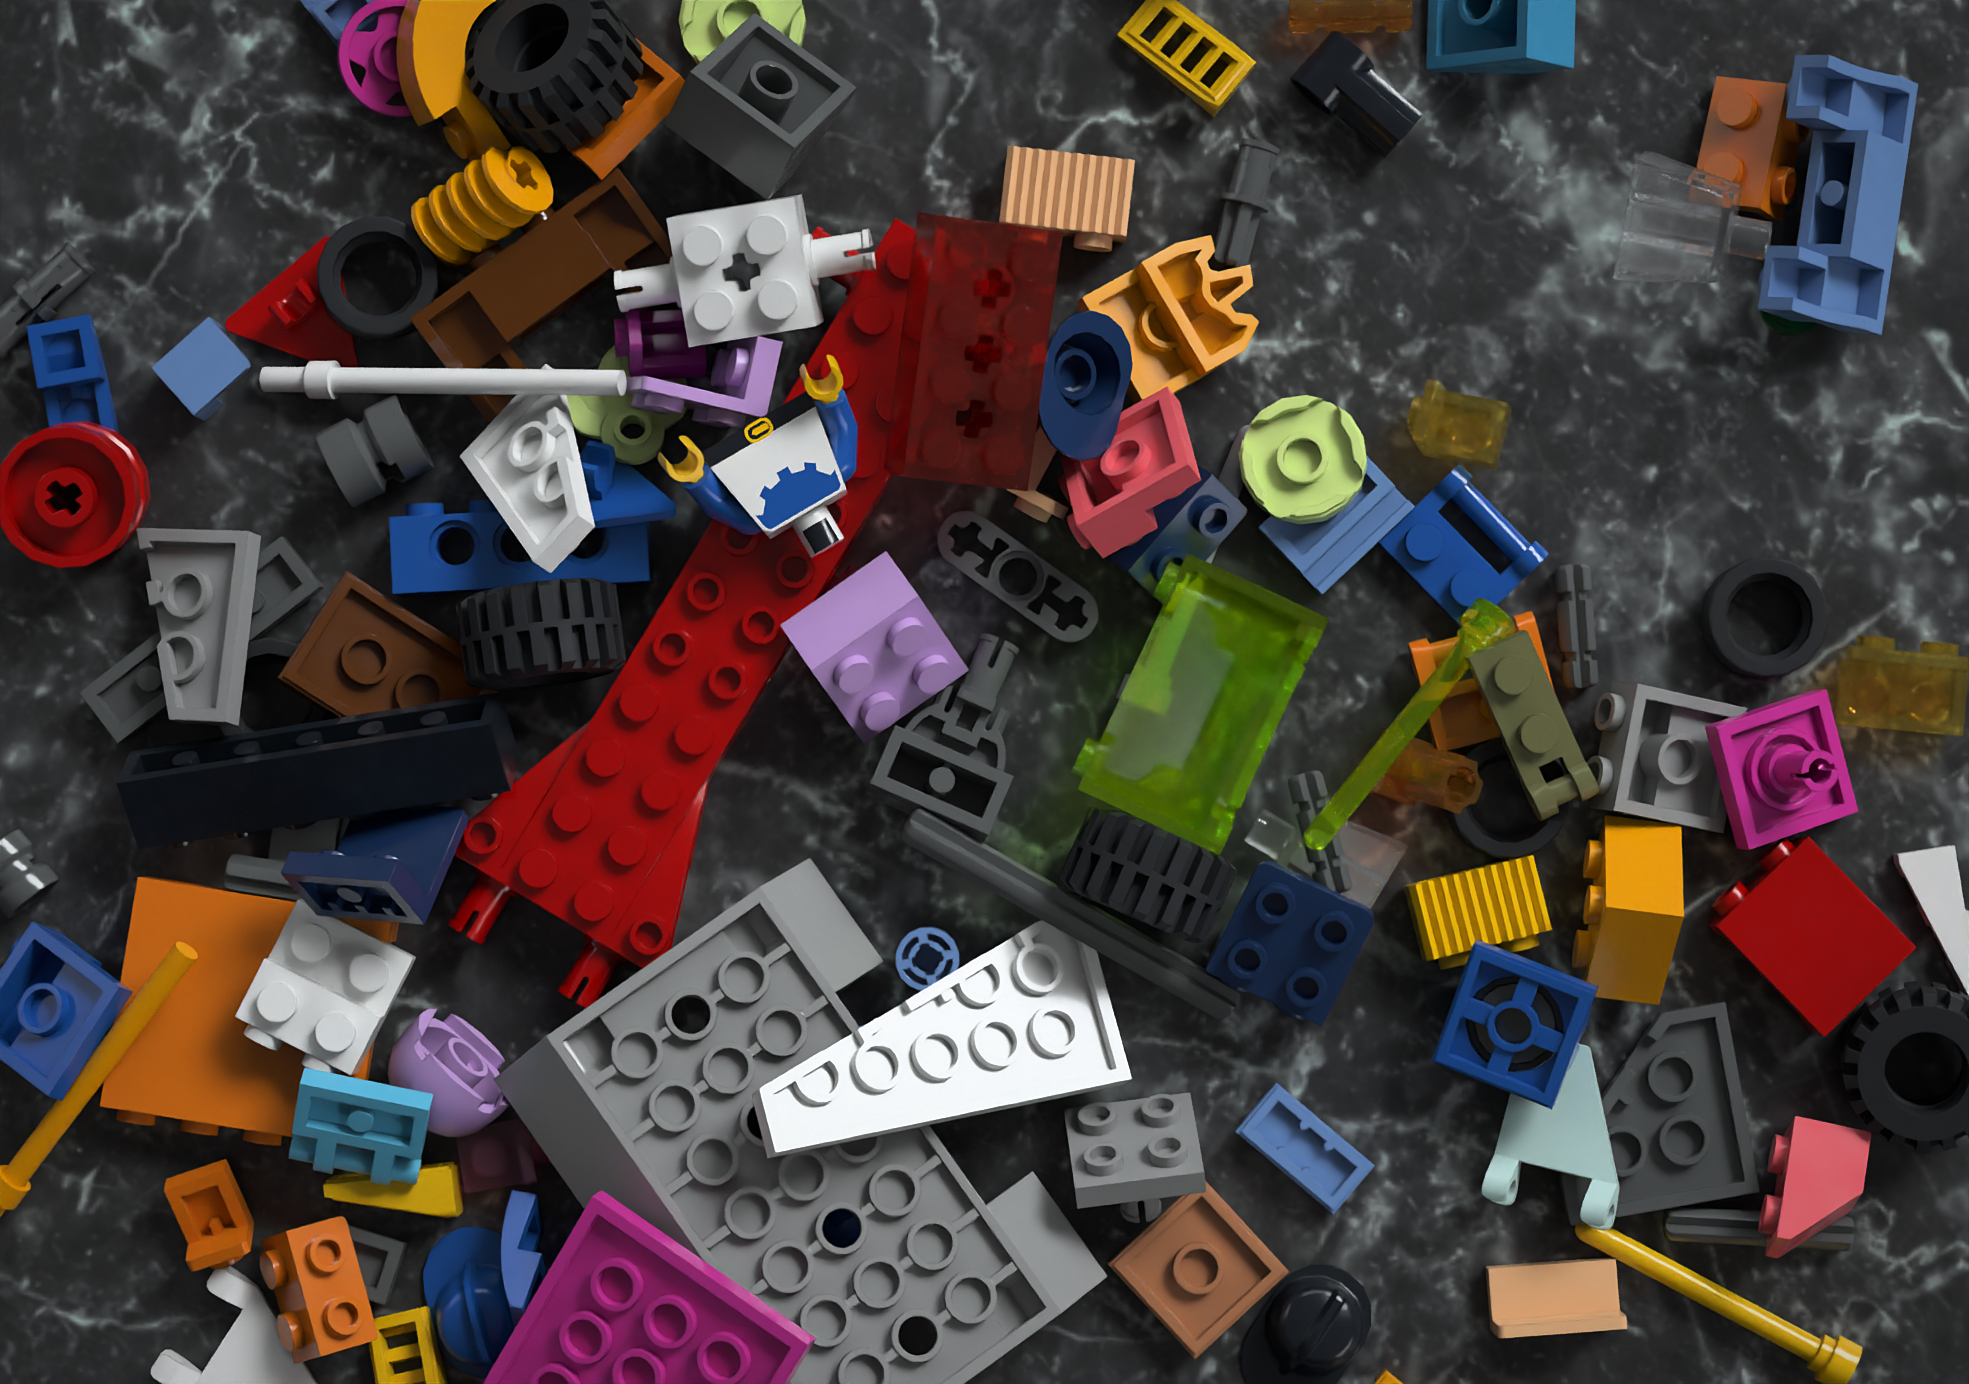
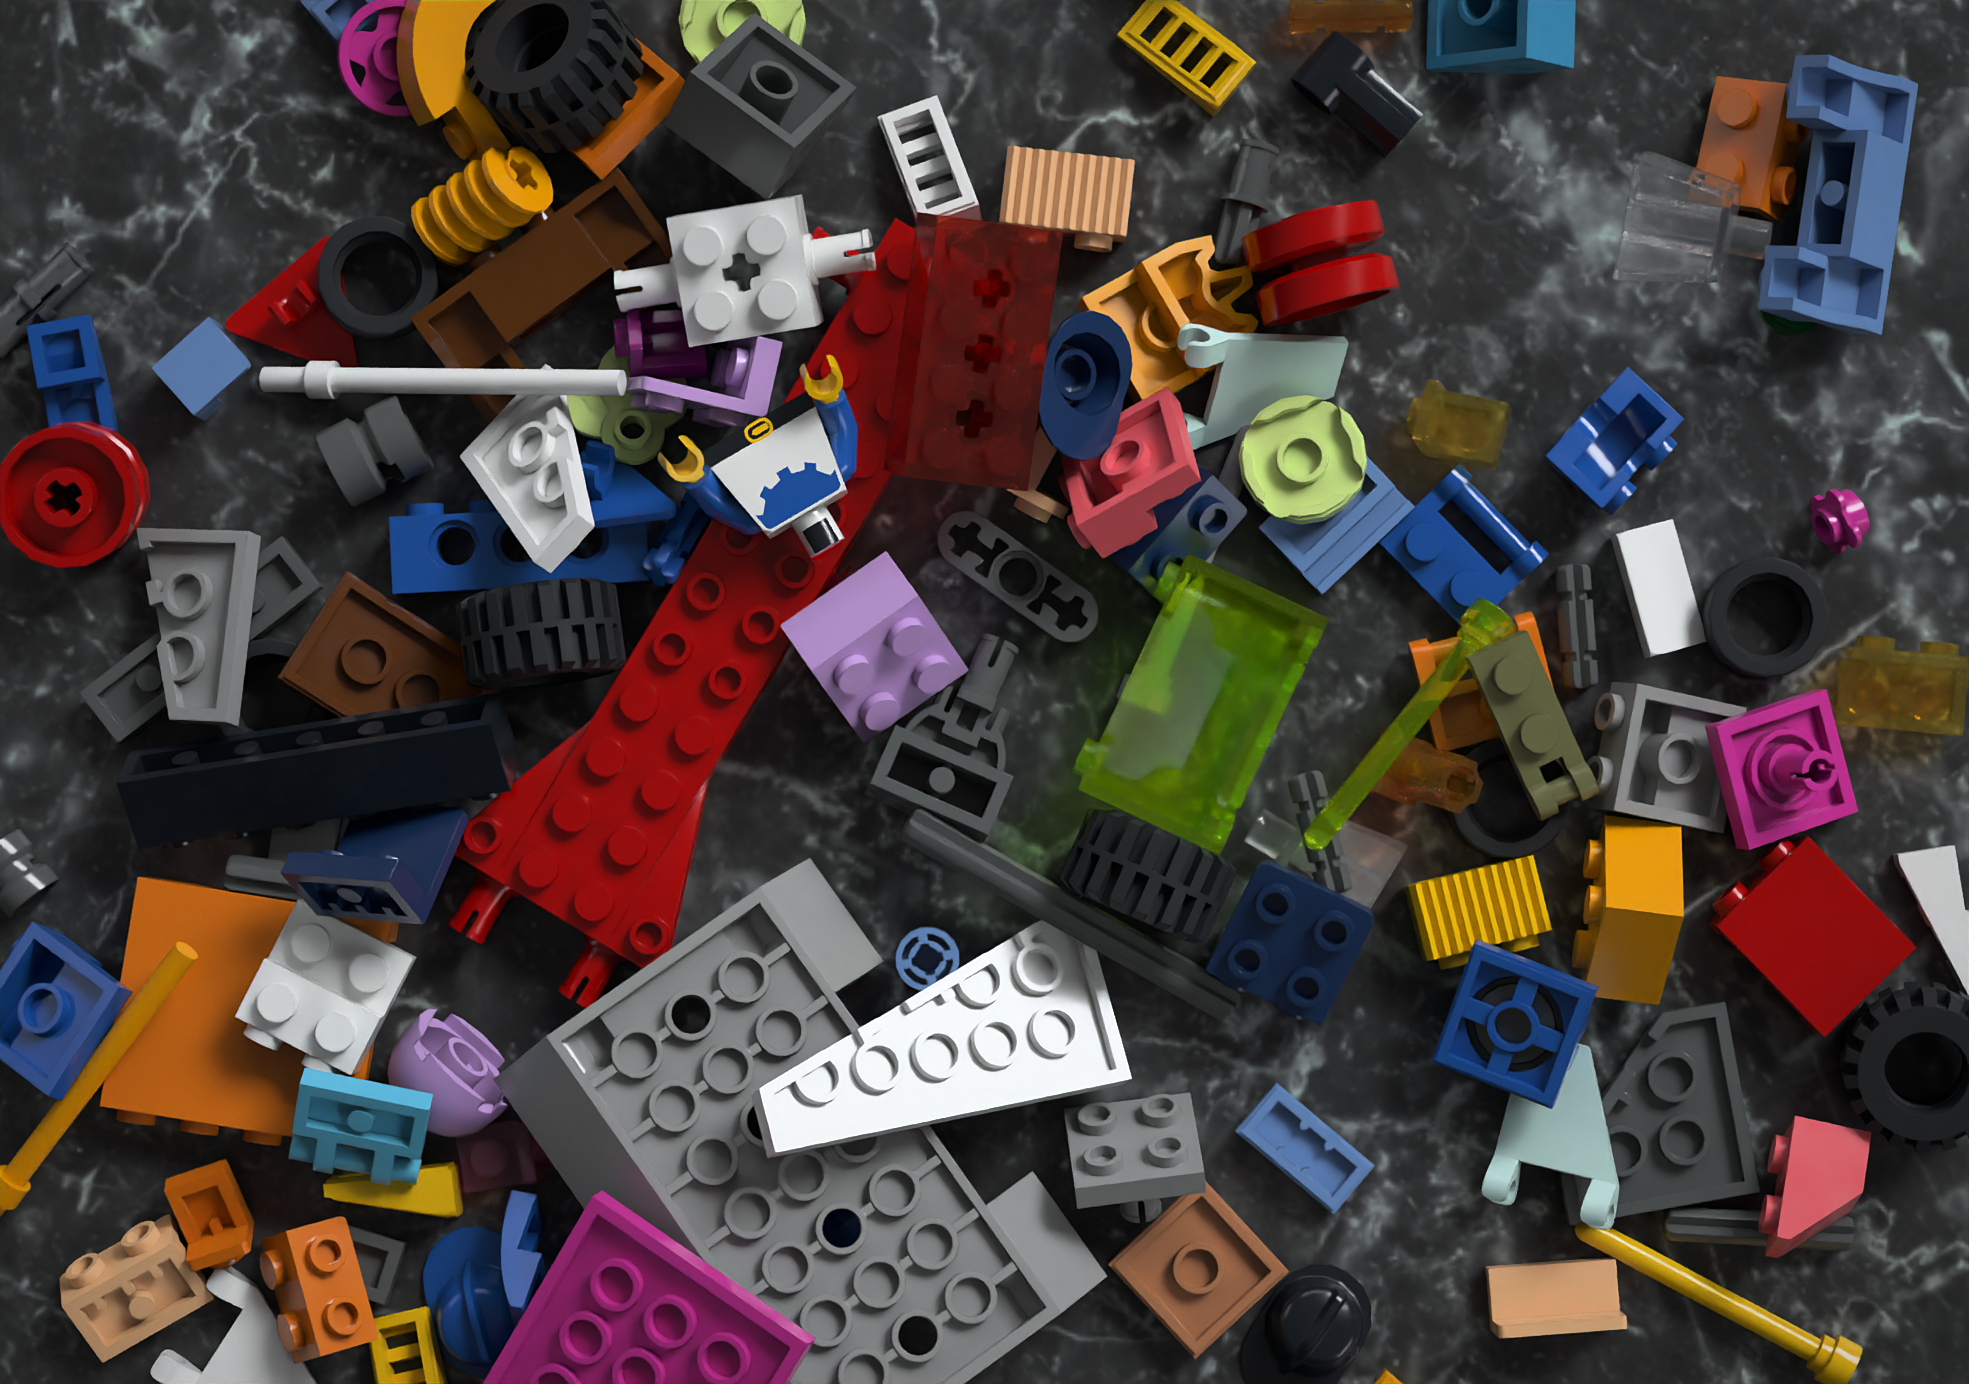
(132, 1288): none -> light nougat bracket
(676, 542): none -> blue axle
(950, 198): none -> white slope
(1256, 373): none -> light aqua flag
(1318, 253): none -> red wheel
(1613, 439): none -> blue cylinder
(1658, 588): none -> white slope
(1839, 519): none -> dark pink plate

